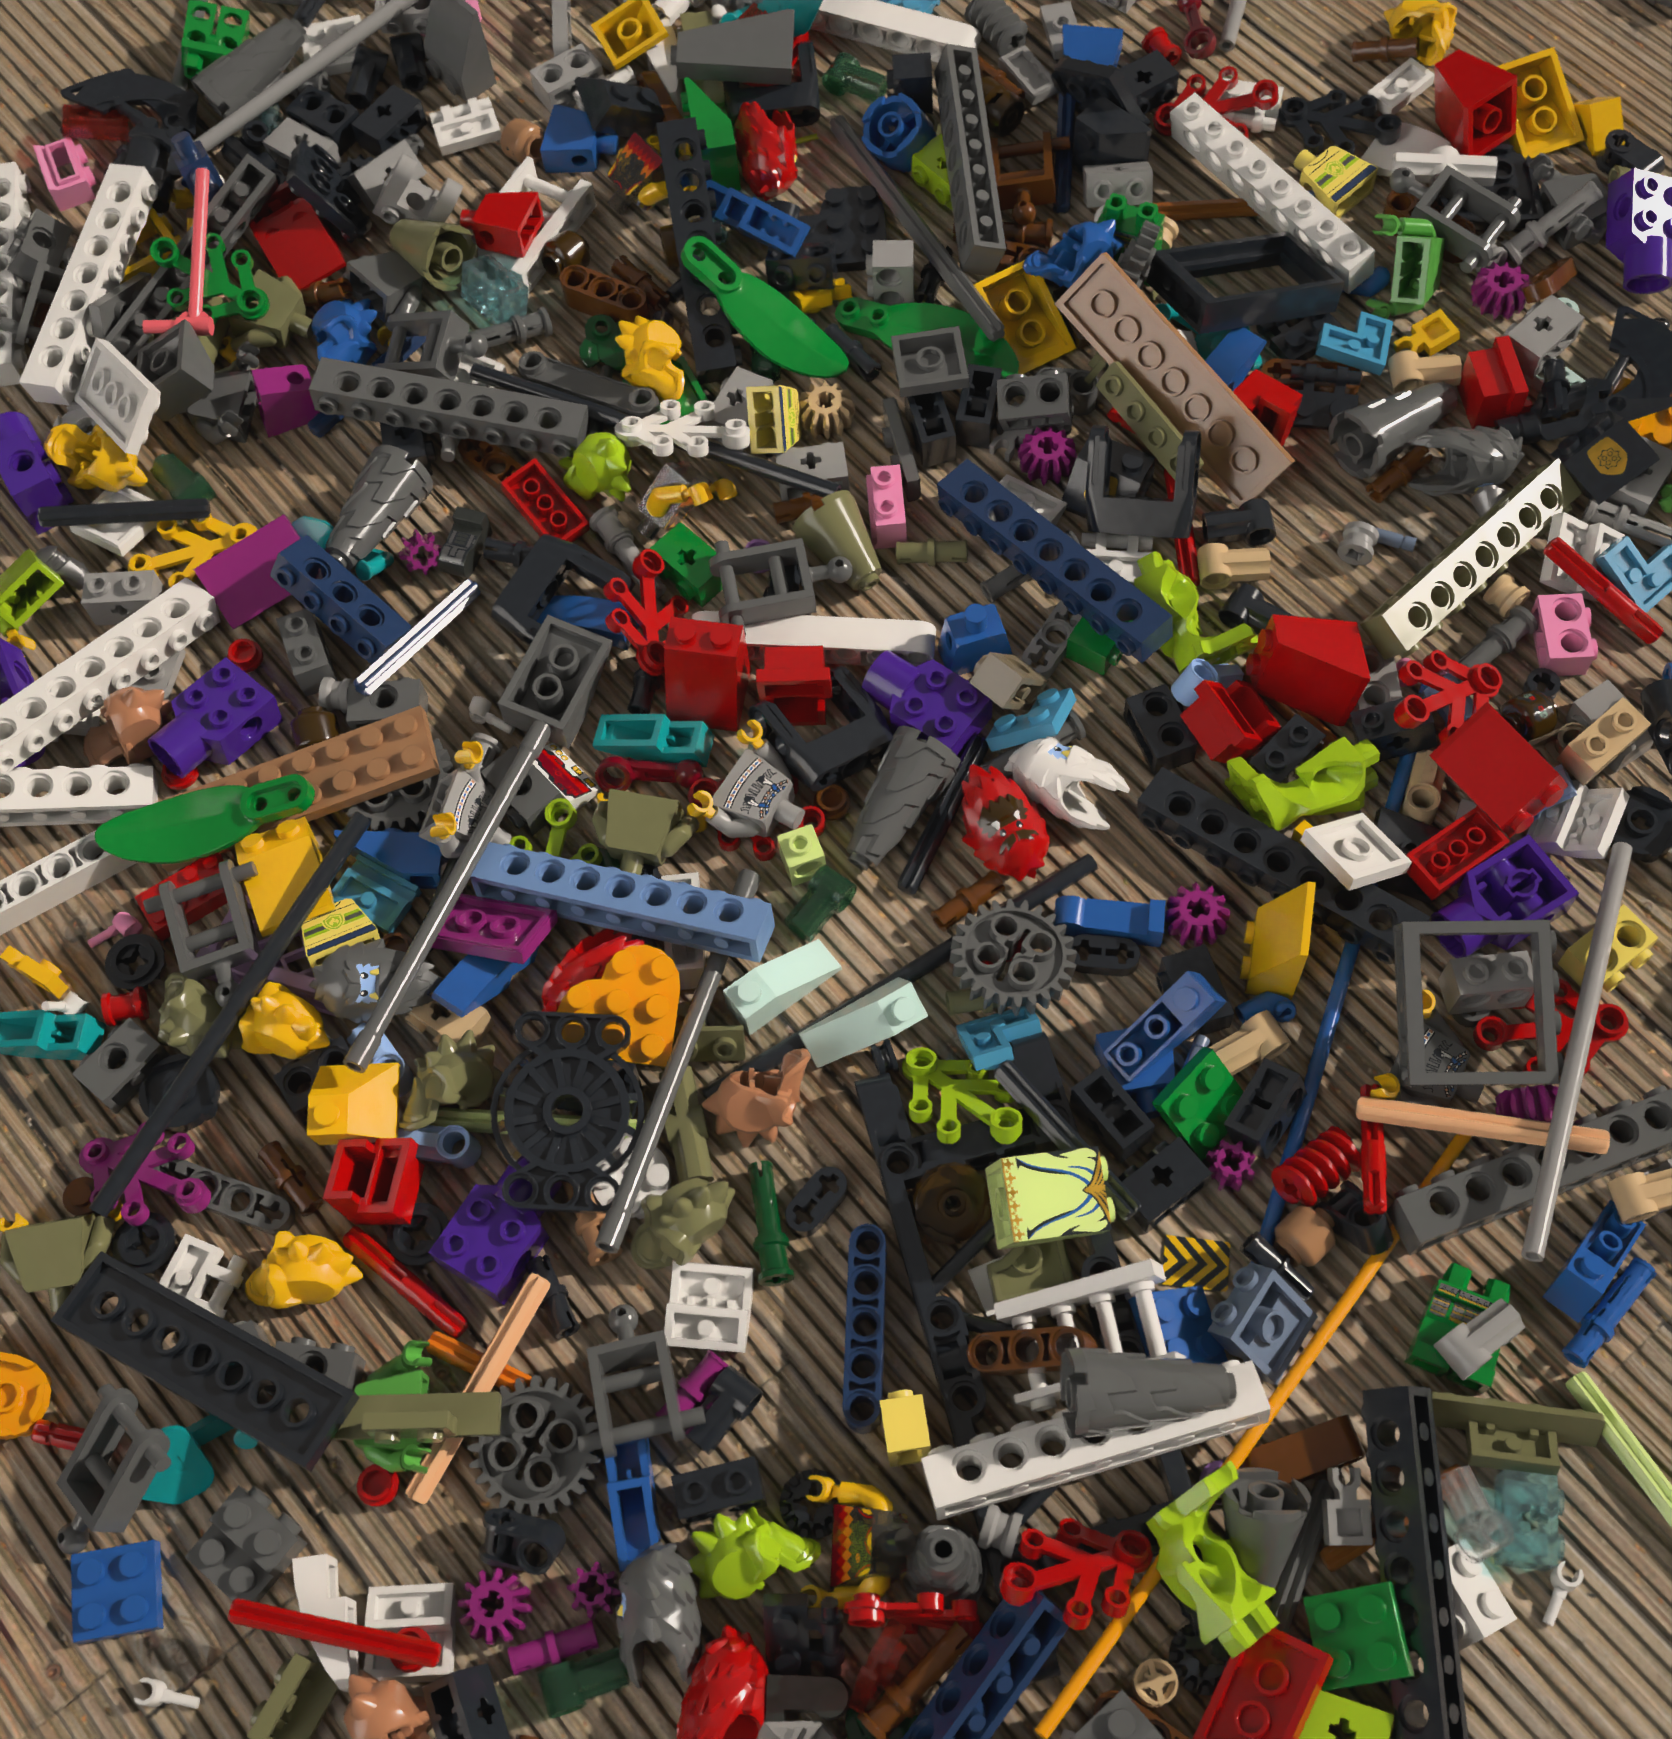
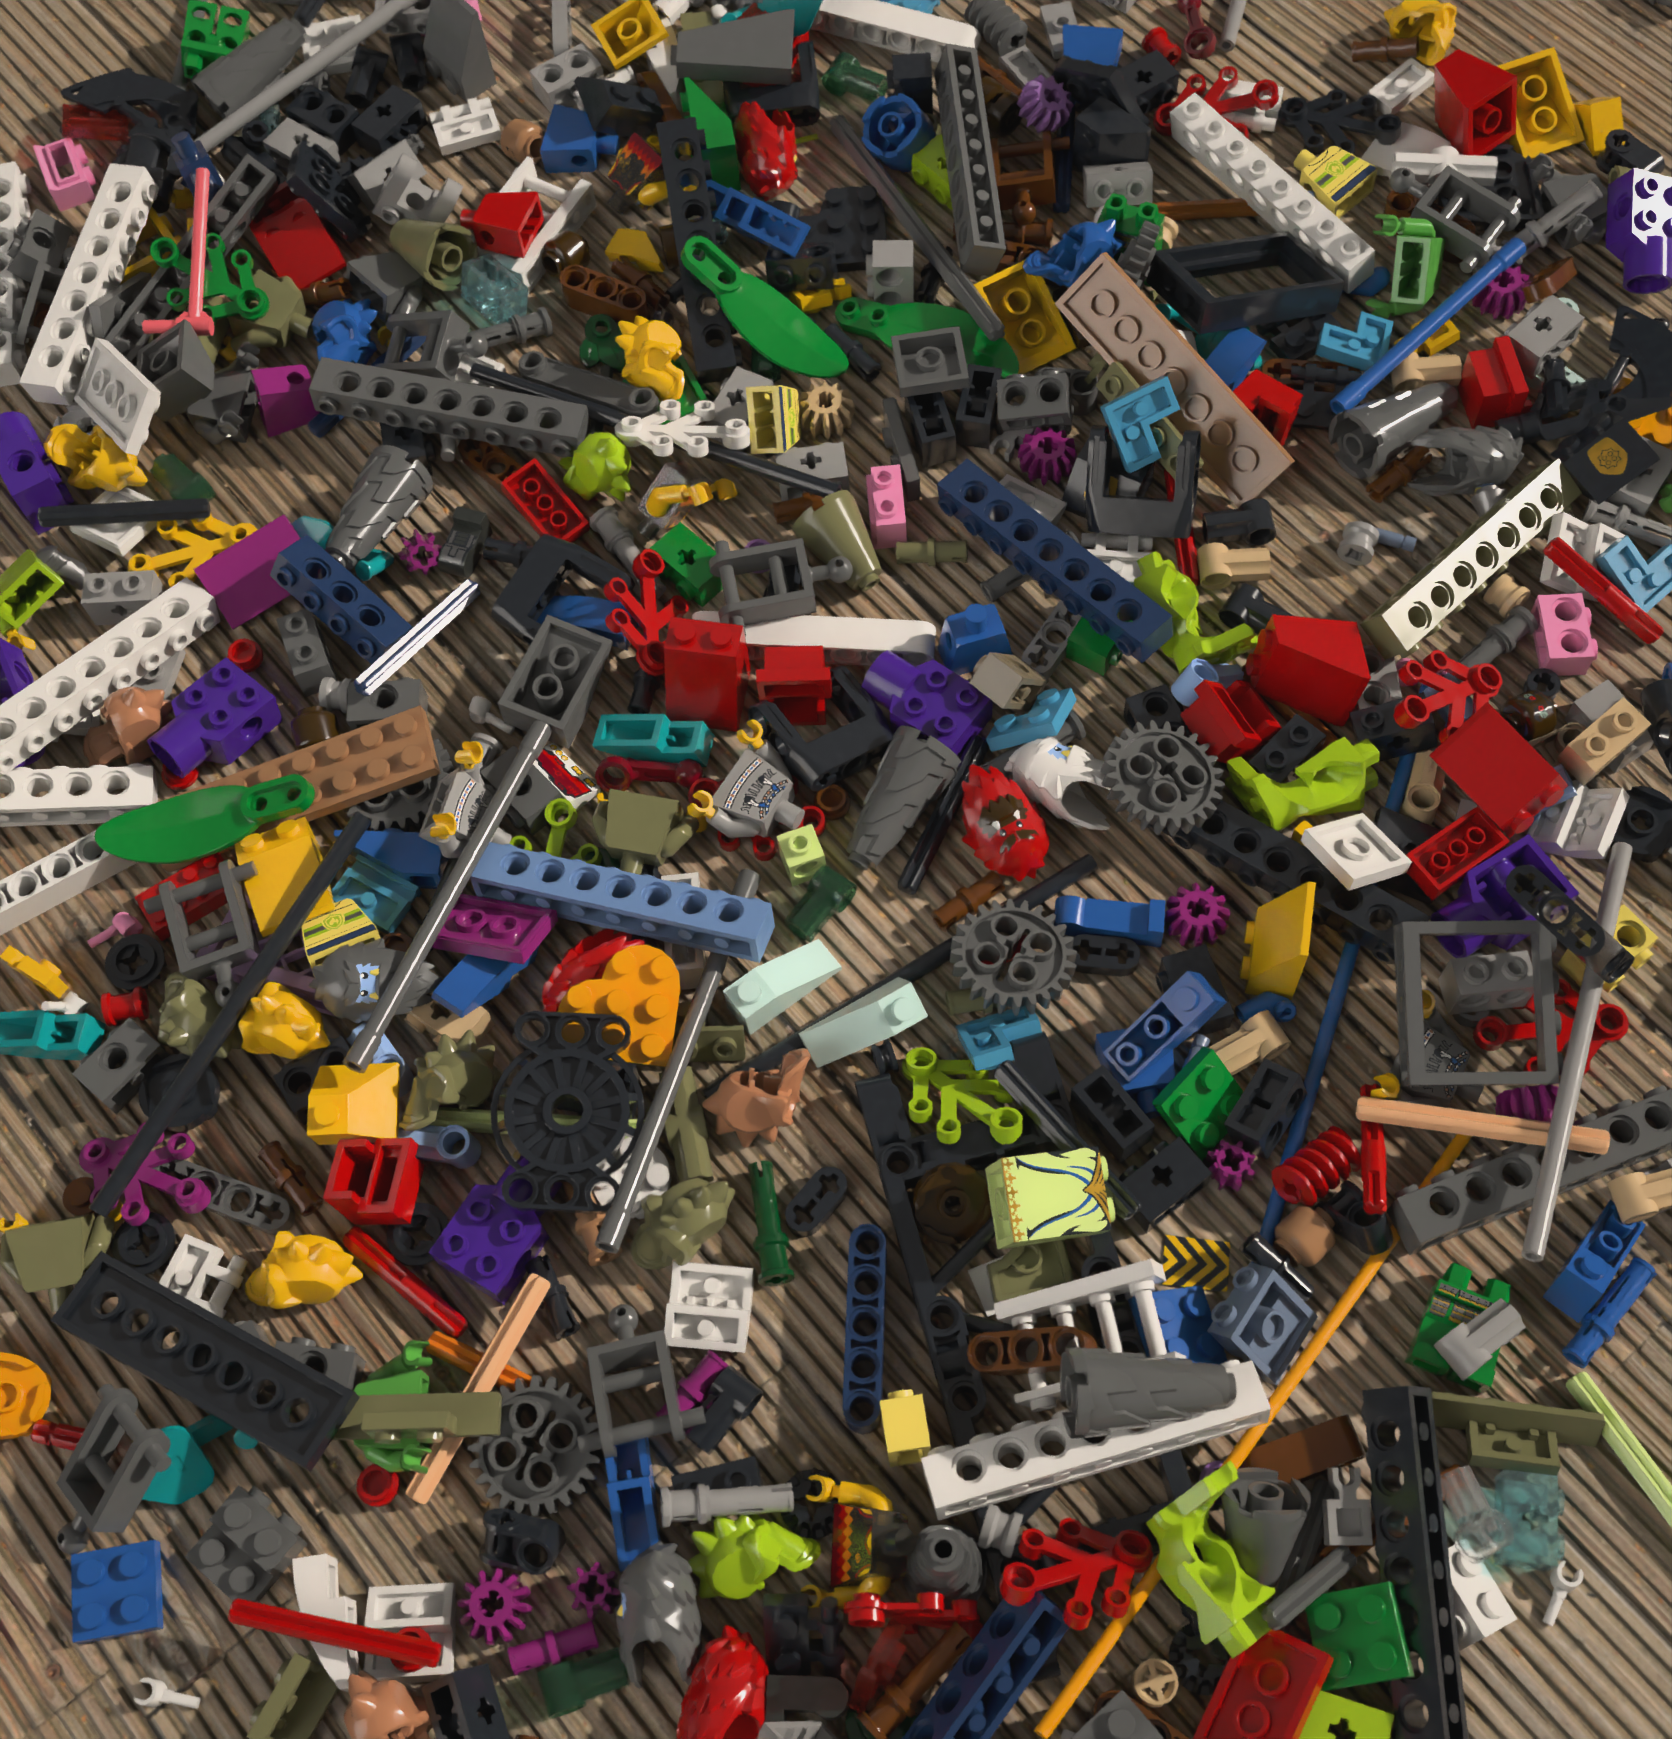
(635, 246): none -> yellow slope
(705, 1503): none -> light grey pin
(1045, 104): none -> medium lavender gear
(1130, 418): none -> dark azure plate
(1162, 778): none -> dark grey gear
(1308, 1587): none -> dark grey axle
(1357, 389): none -> blue piece
(1542, 896): none -> black connector

